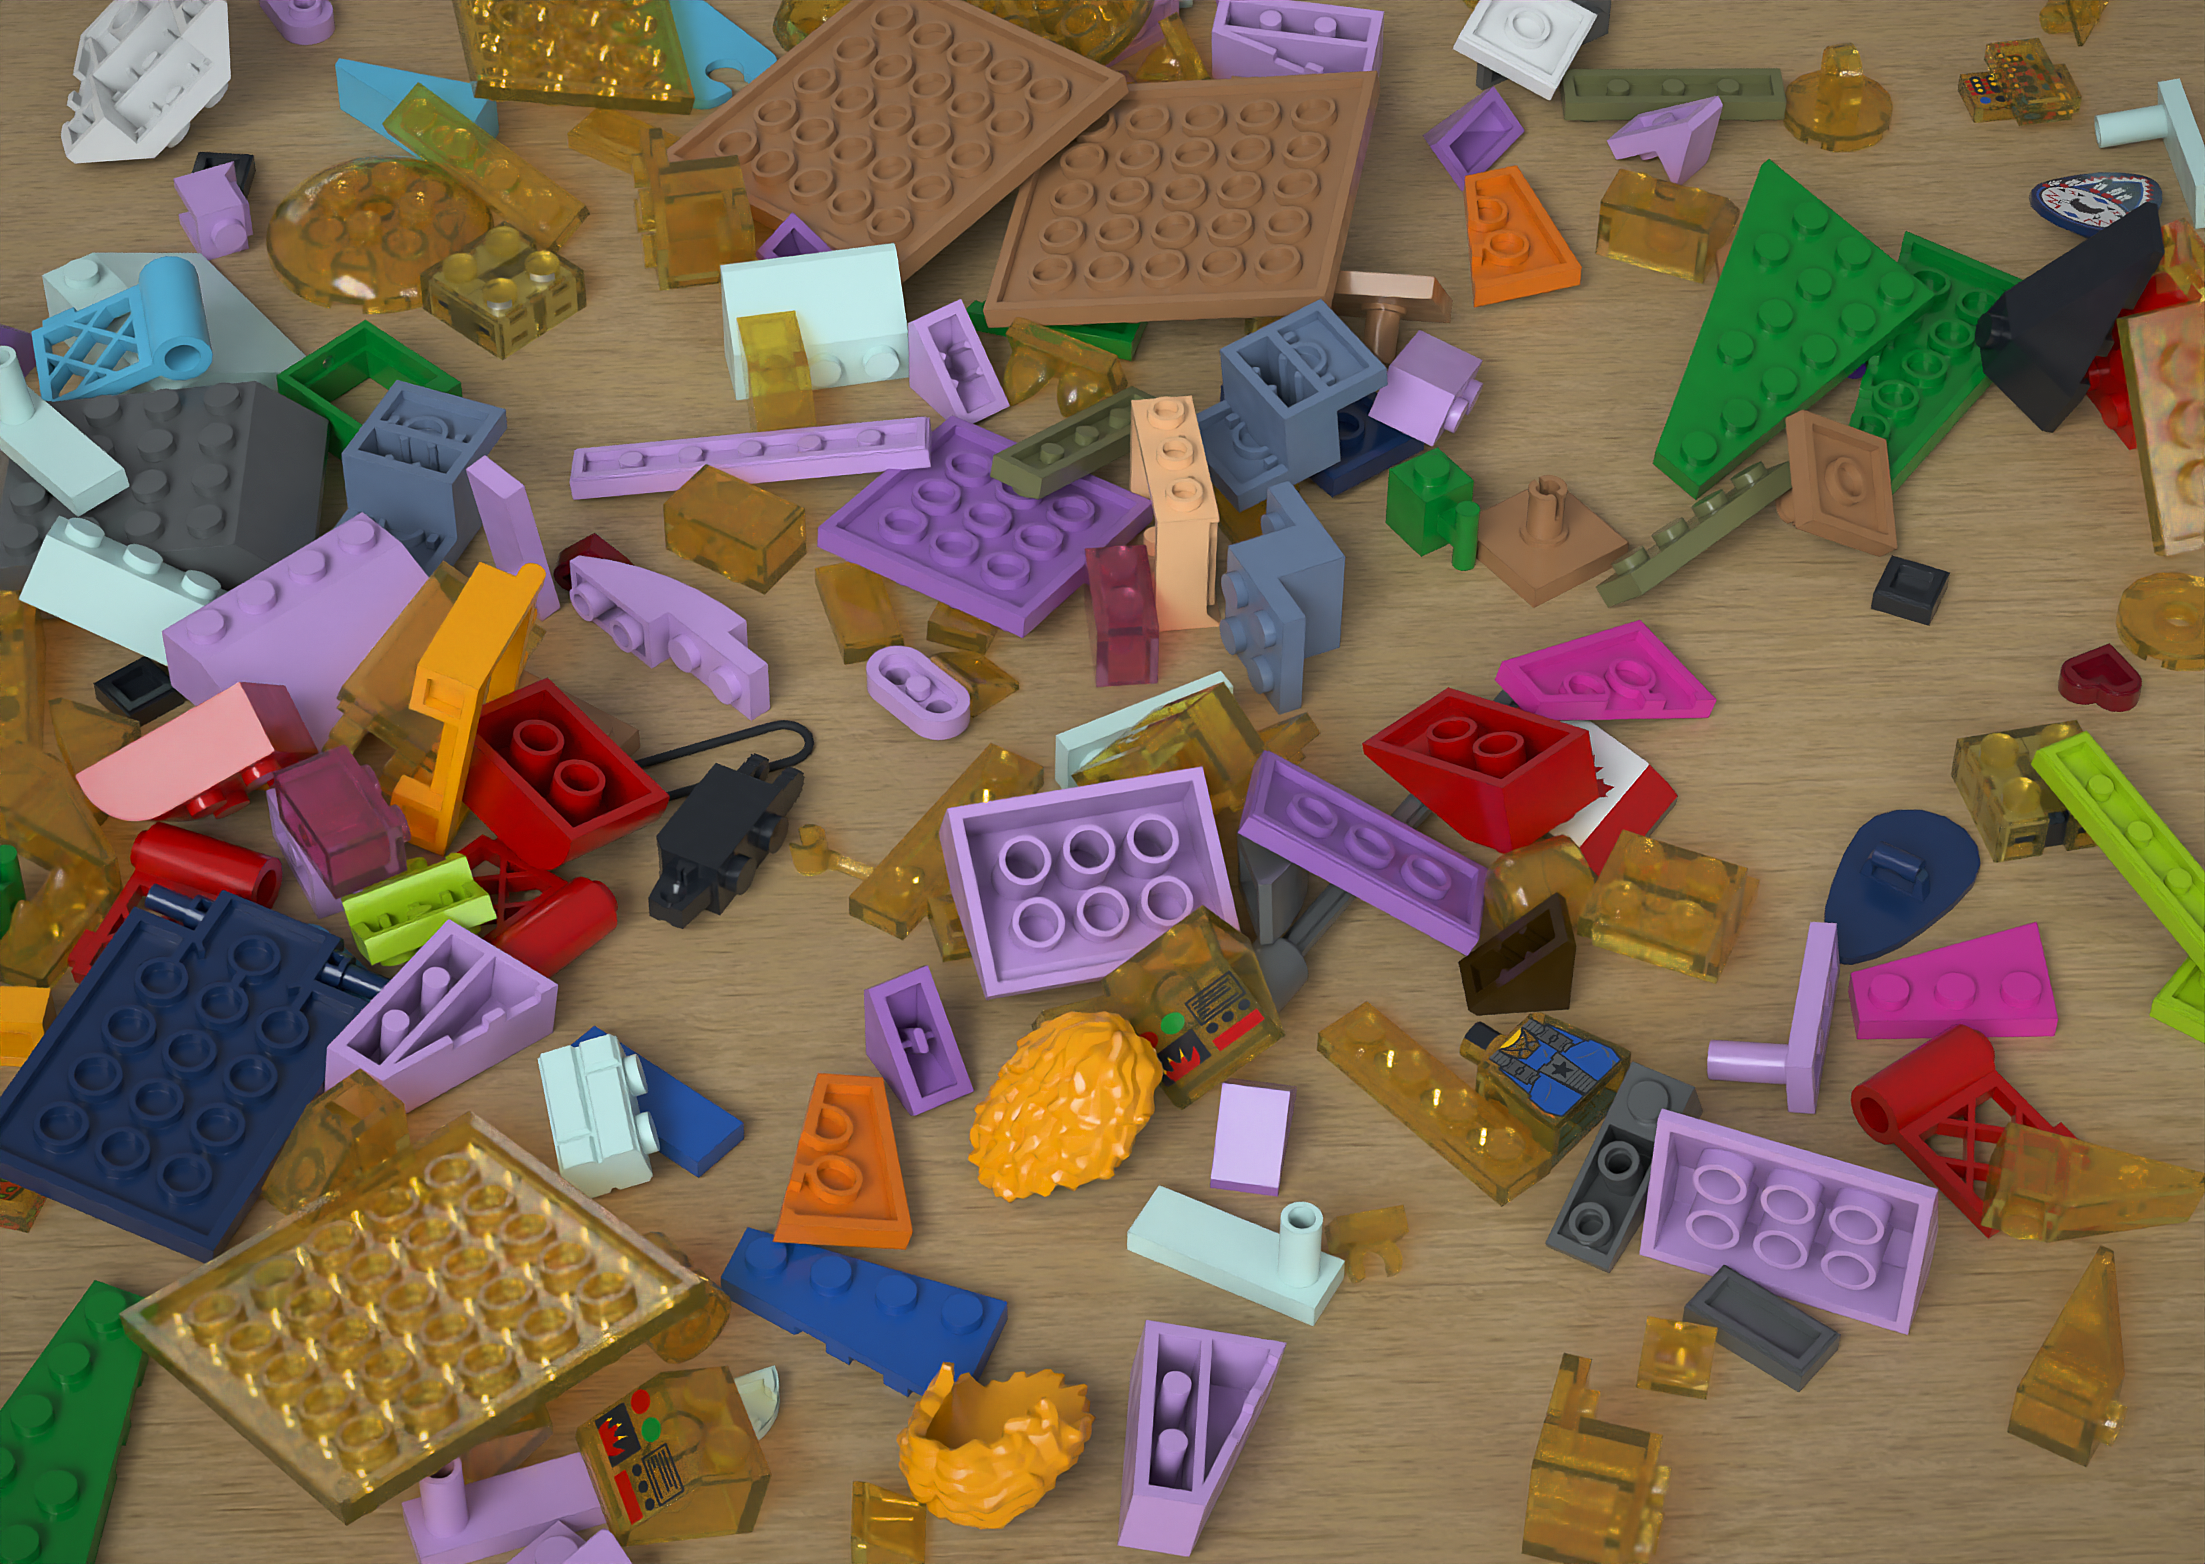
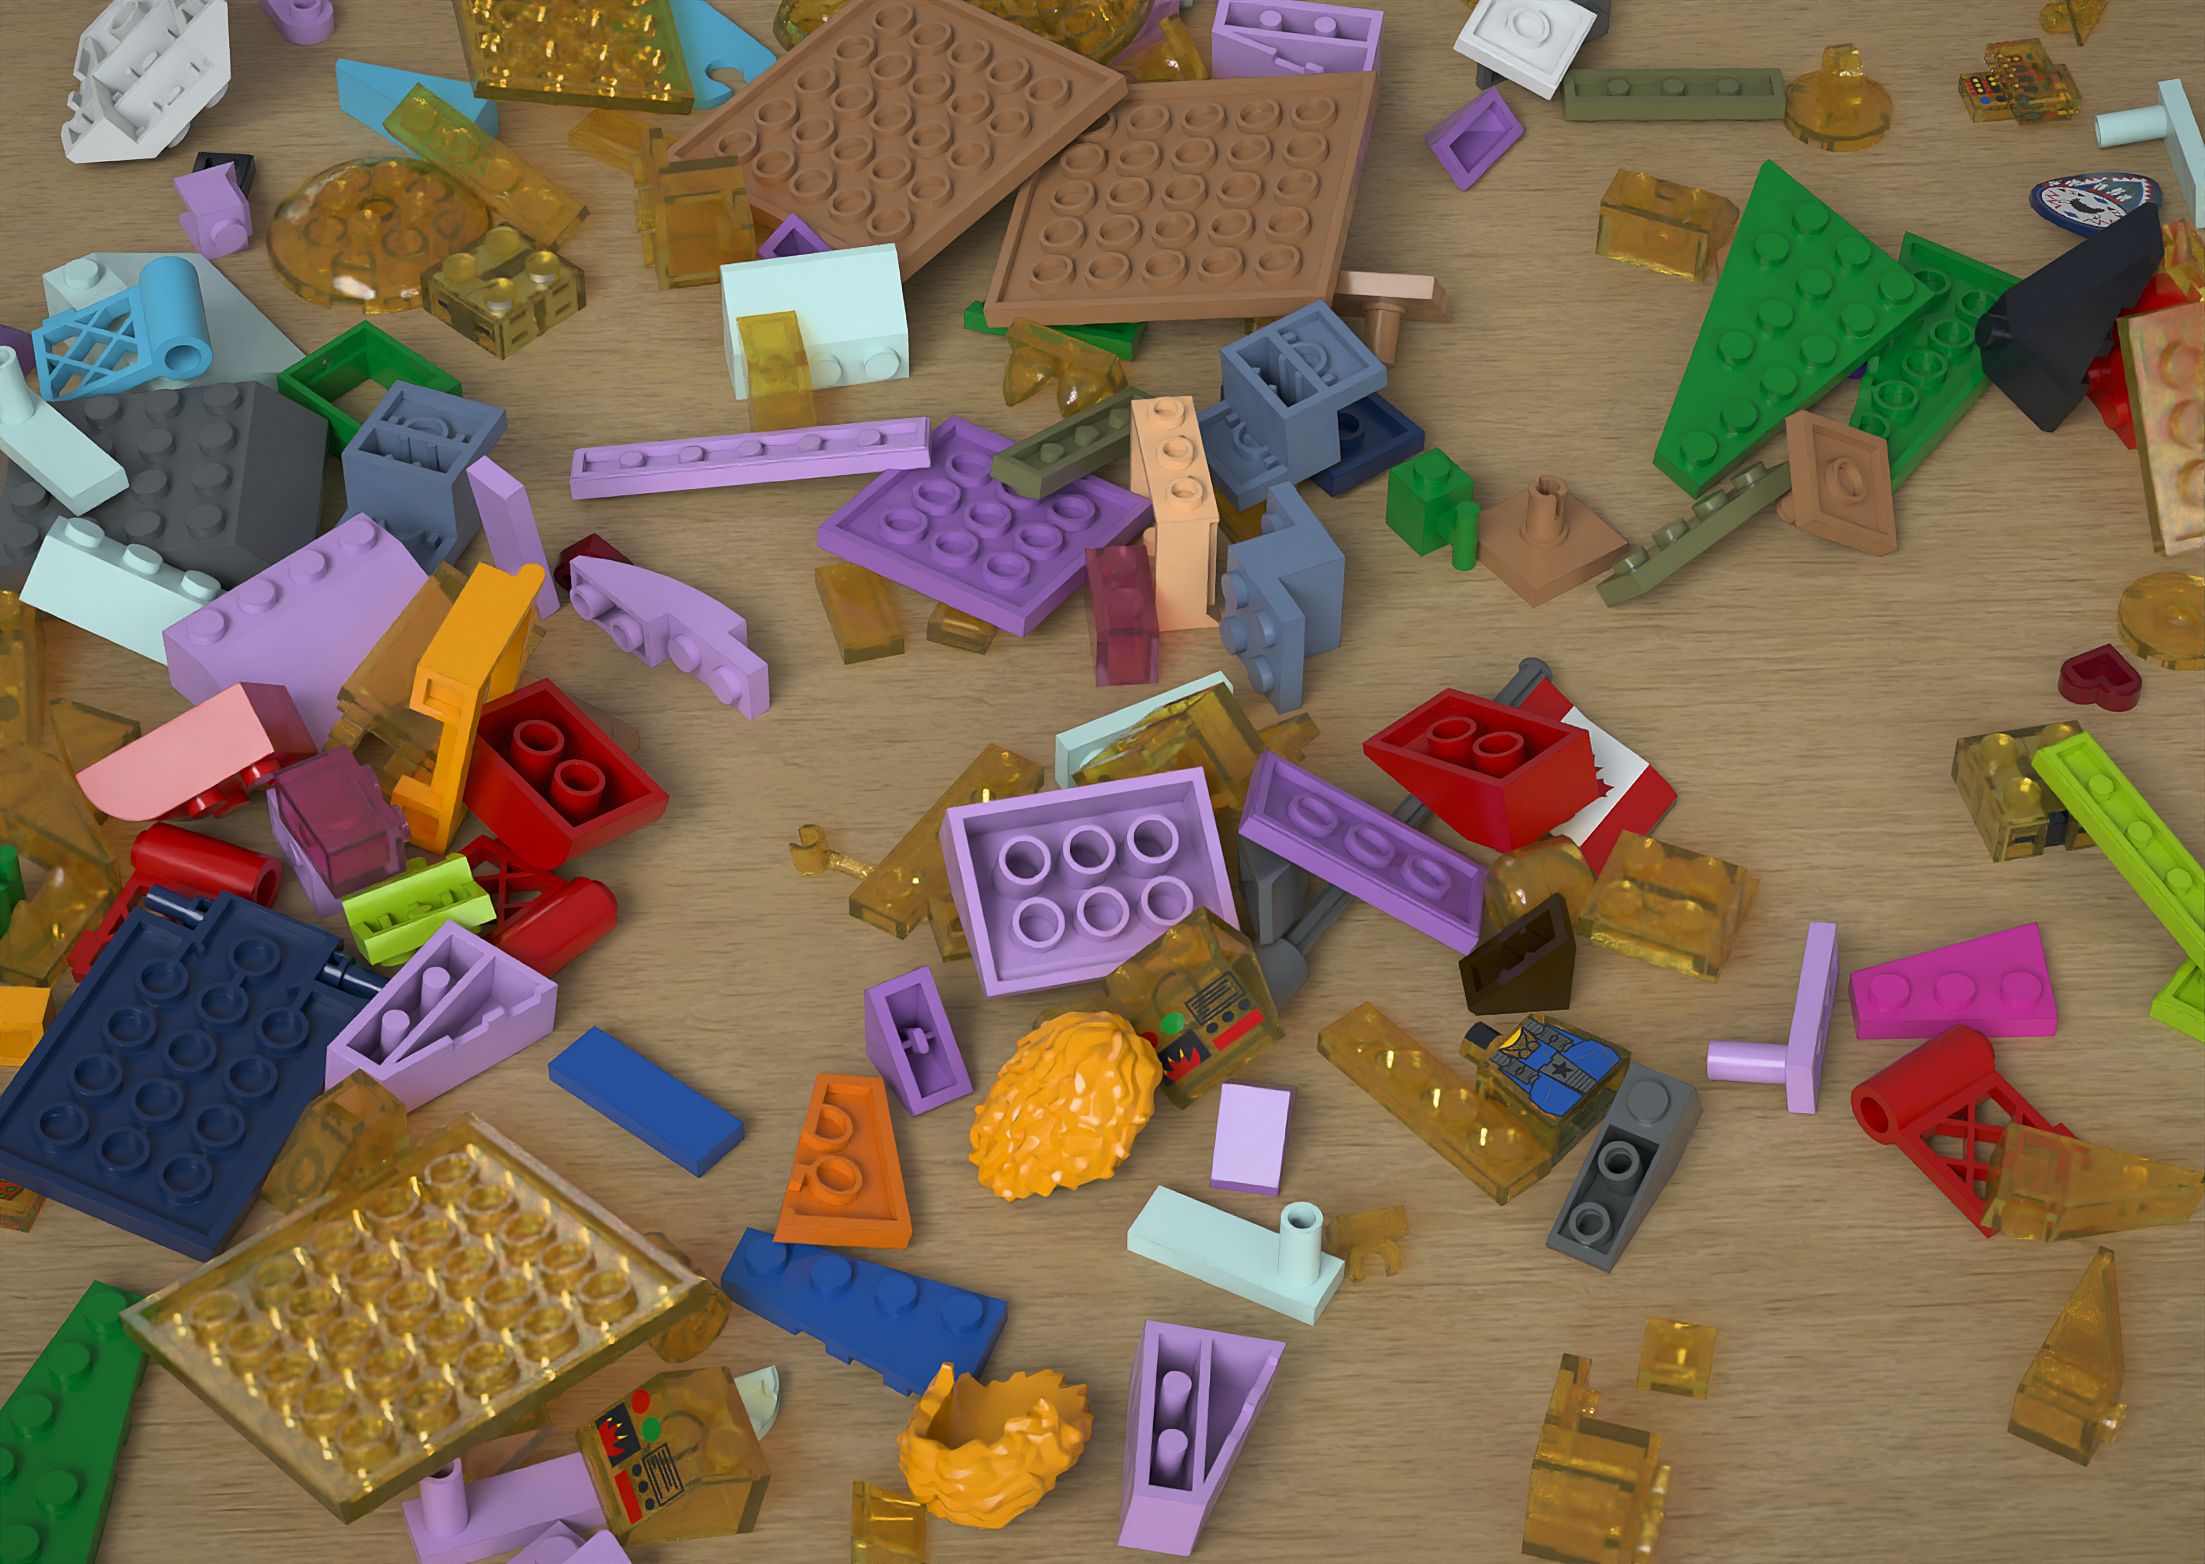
(138, 692): black tile -> none
(597, 1116): light aqua brick -> none
(721, 839): black hinge -> none
(730, 738): black piece -> none
(735, 529): clear yellow brick -> none
(918, 692): lavender plate -> none
(952, 367): lavender slope -> none
(980, 676): clear yellow slope -> none
(1428, 389): lavender brick -> none
(1513, 240): orange wing -> none
(1606, 677): dark pink wing -> none
(1676, 134): lavender slope -> none
(1762, 1328): dark grey tile -> none
(1789, 1221): lavender slope -> none
(1898, 881): dark blue shield -> none
(1910, 590): black tile -> none

